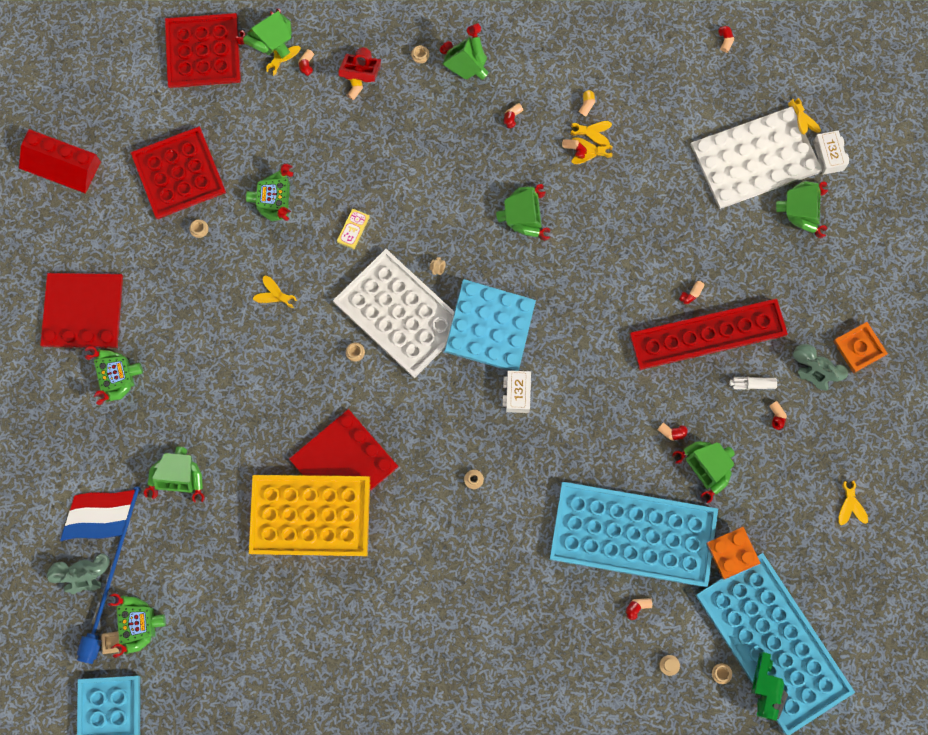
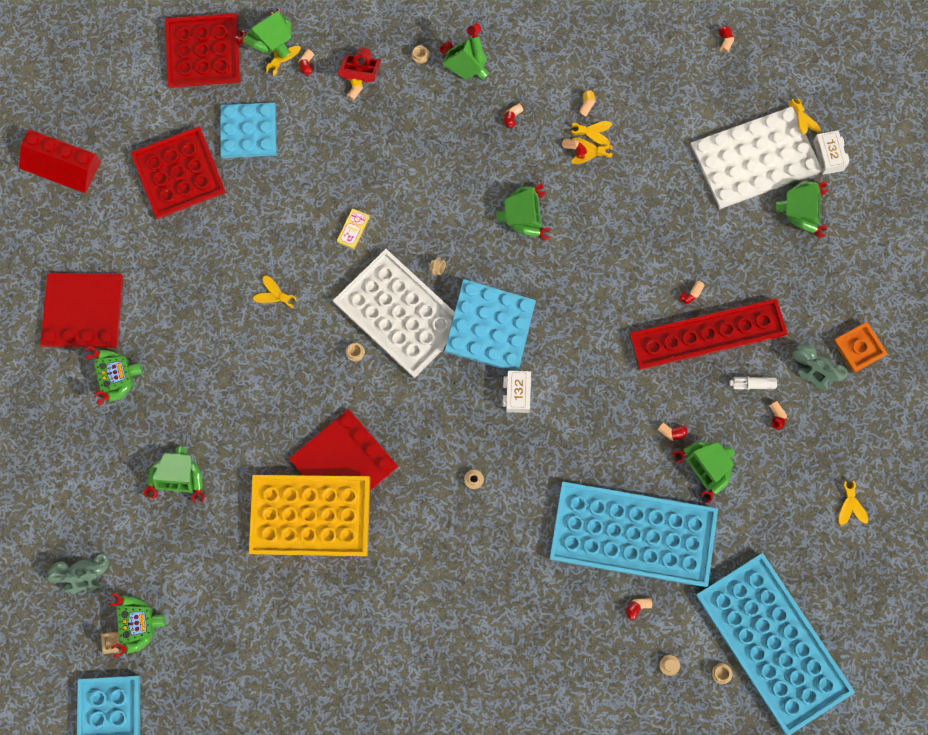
(99, 518): flag -> none
(199, 228): tan plate -> none
(248, 130): none -> medium azure plate
(273, 195): torso -> none
(733, 553): orange plate -> none
(769, 688): green plate -> none

